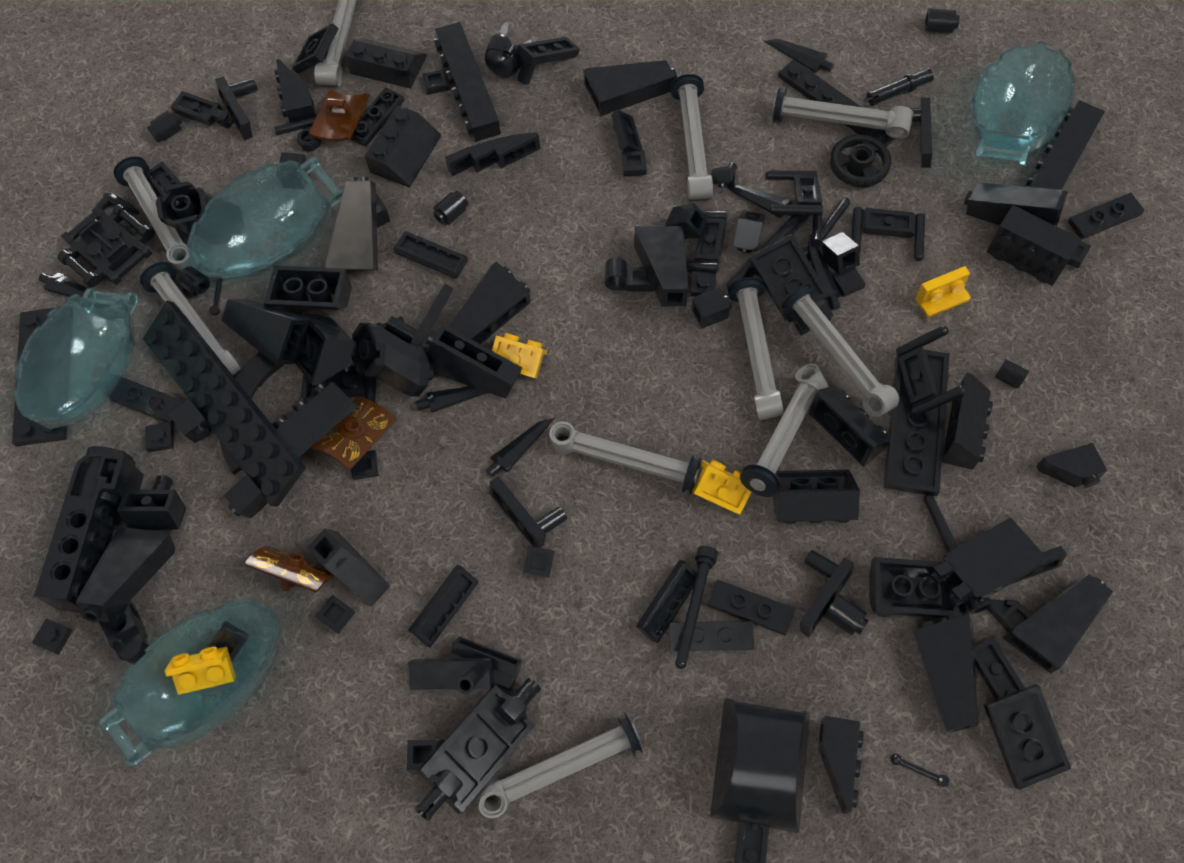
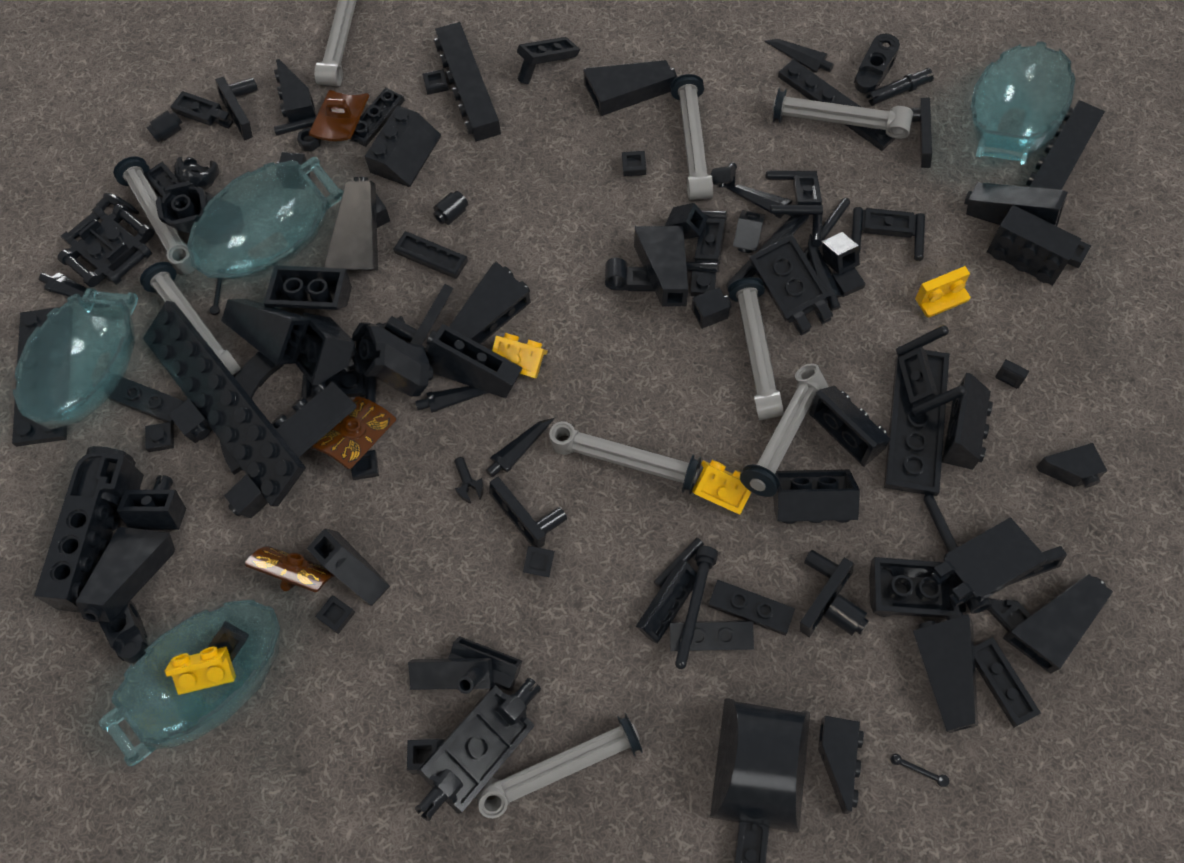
(52, 636): black plate -> none
(193, 281): black gear -> none
(194, 173): none -> black hair
(315, 48): black tile -> none
(384, 62): black slope -> none
(443, 606): black plate -> none
(467, 481): none -> black bar
(499, 150): black slope -> none
(501, 55): black hair -> none
(626, 132): black plate -> none
(686, 555): none -> black piece
(859, 161): black wheel -> none
(876, 63): none -> black piece
(877, 397): light grey piece -> none
(941, 20): black brick -> none
(1027, 736): black tile -> none
(1106, 216): black plate -> none

